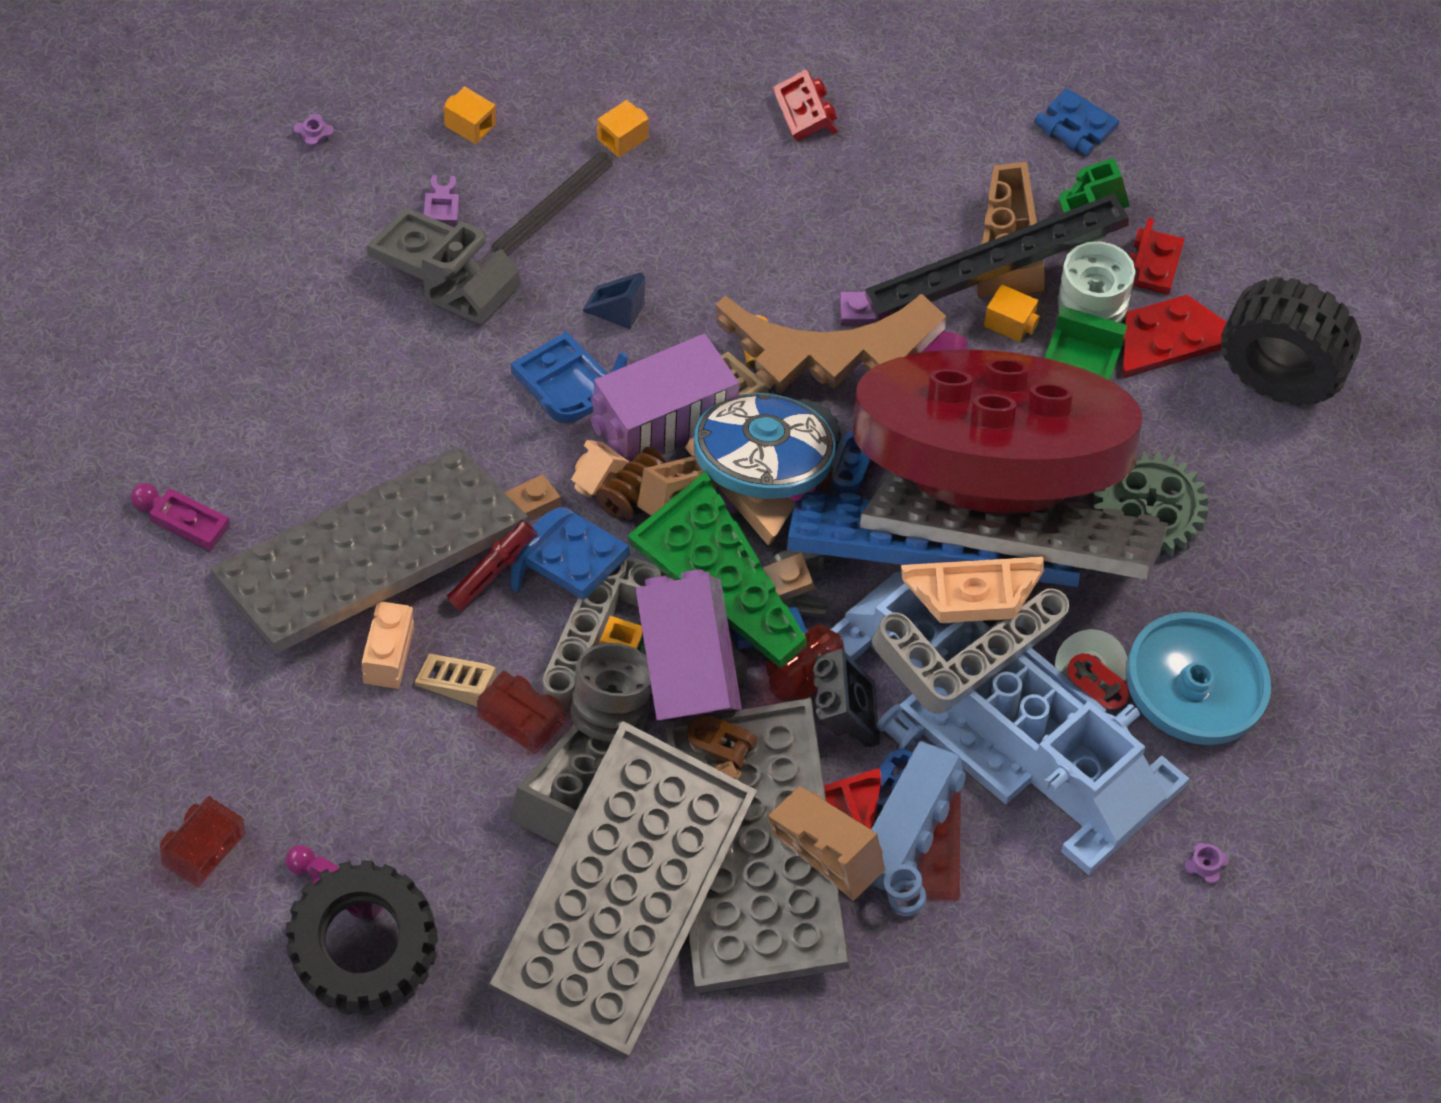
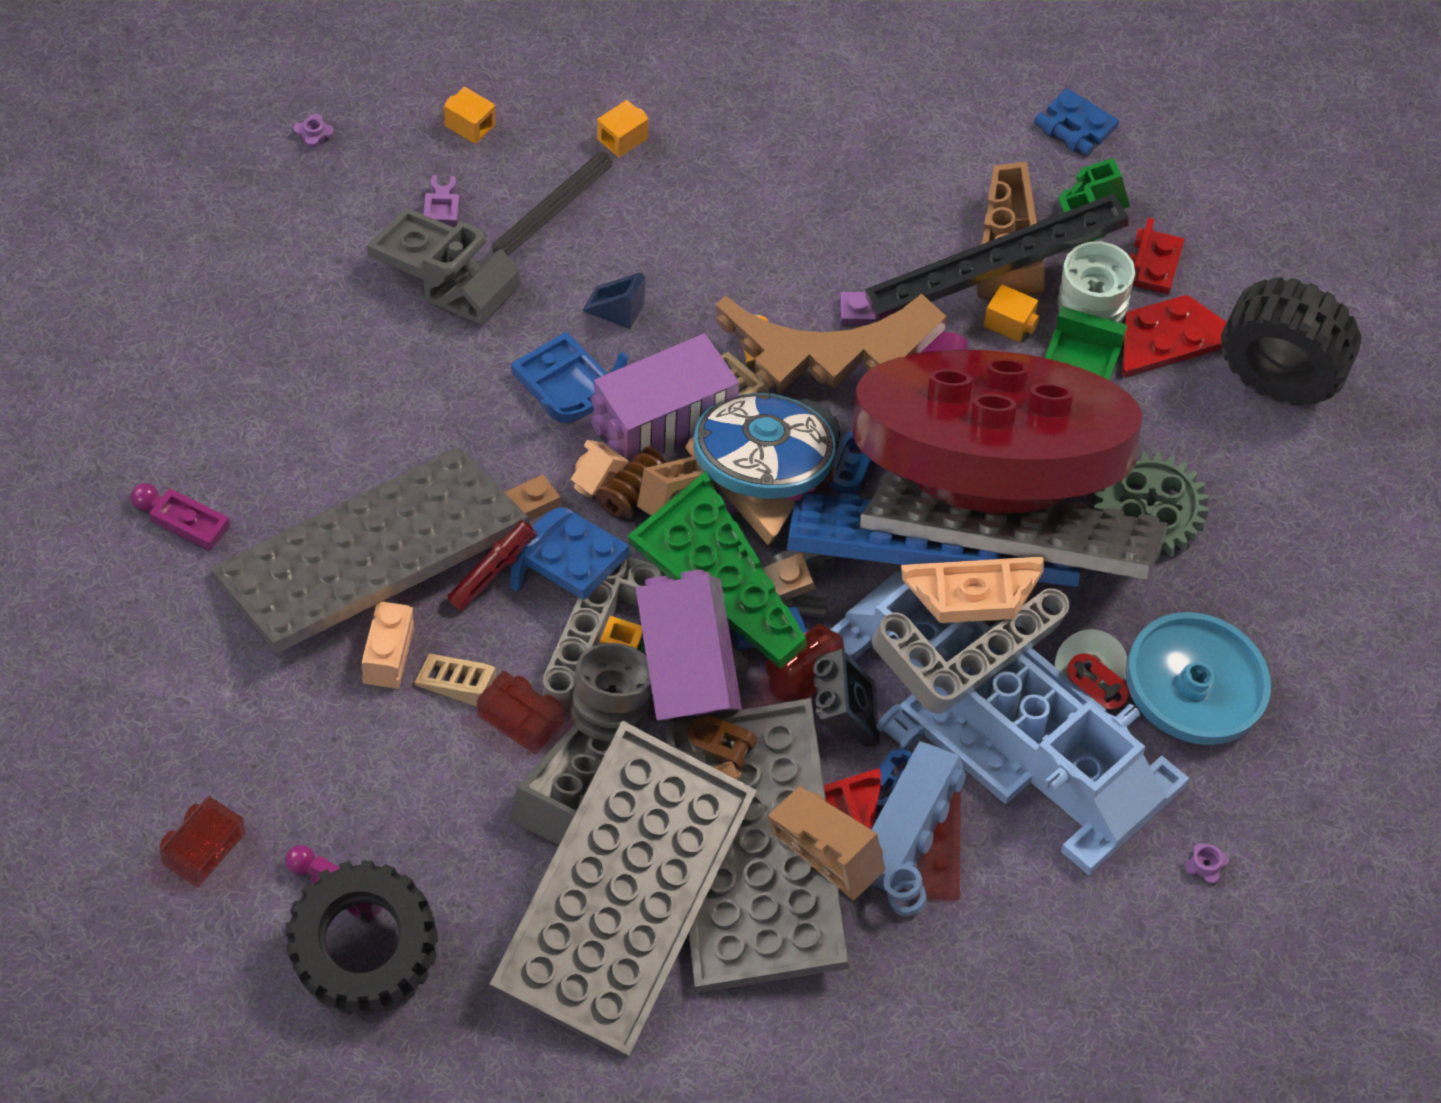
(805, 105): bracket -> none

